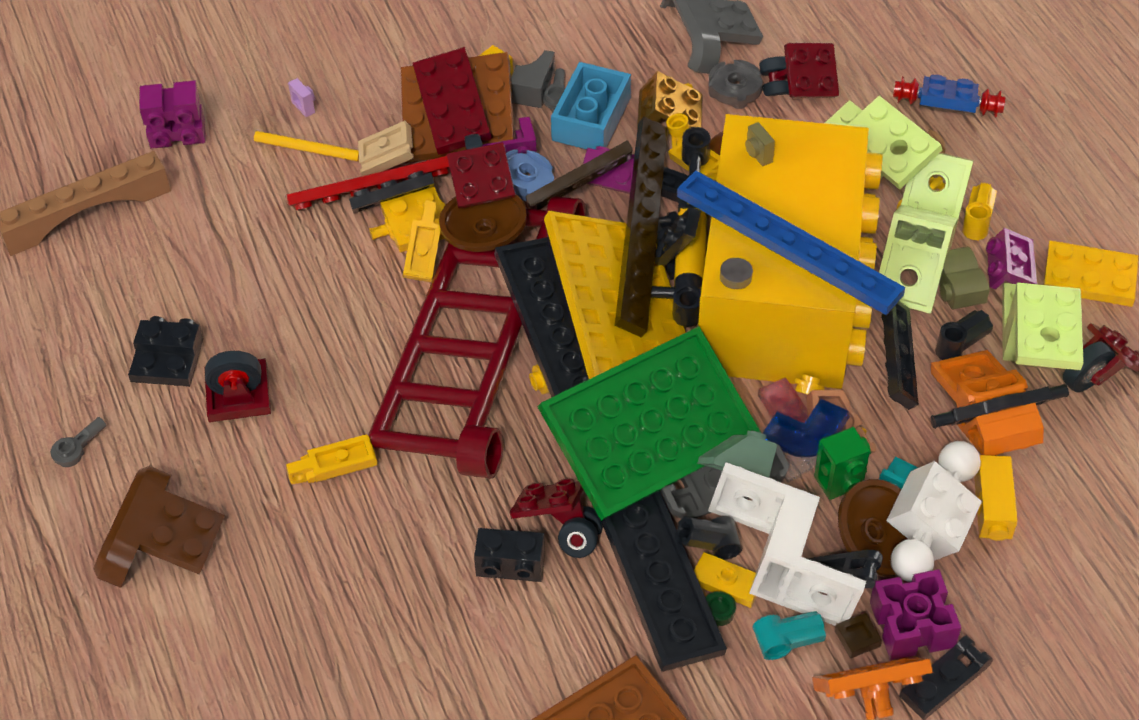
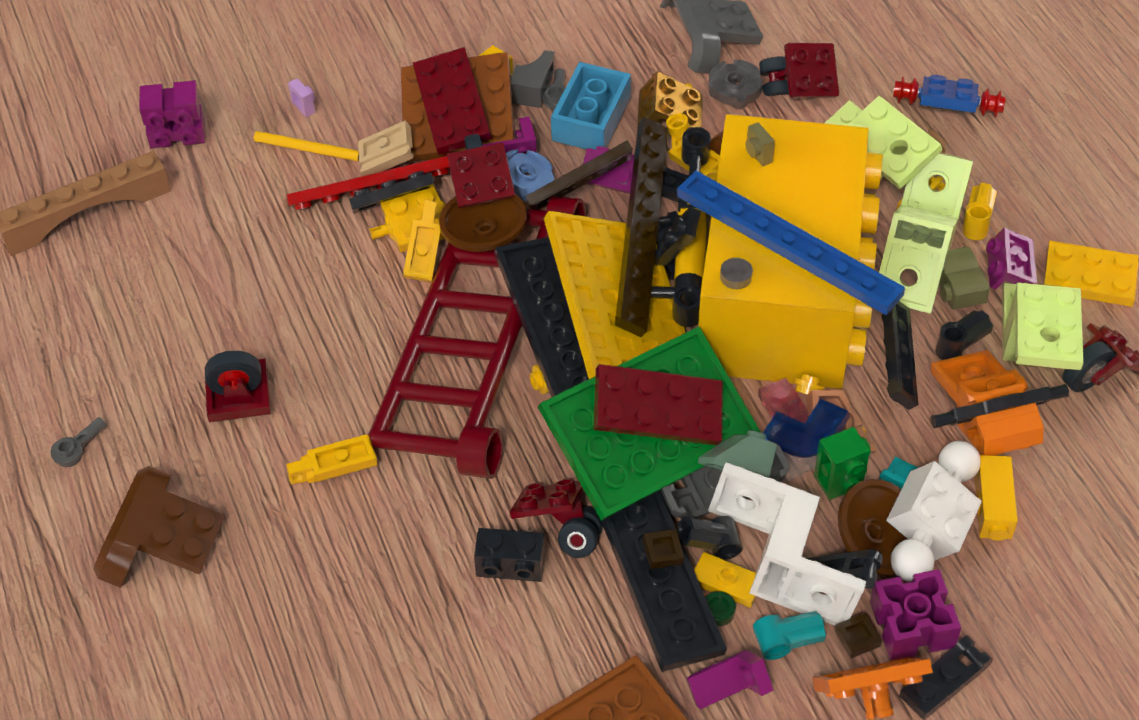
(166, 352): black plate -> none
(658, 405): none -> dark red plate
(663, 549): none -> dark brown plate
(729, 677): none -> magenta bracket

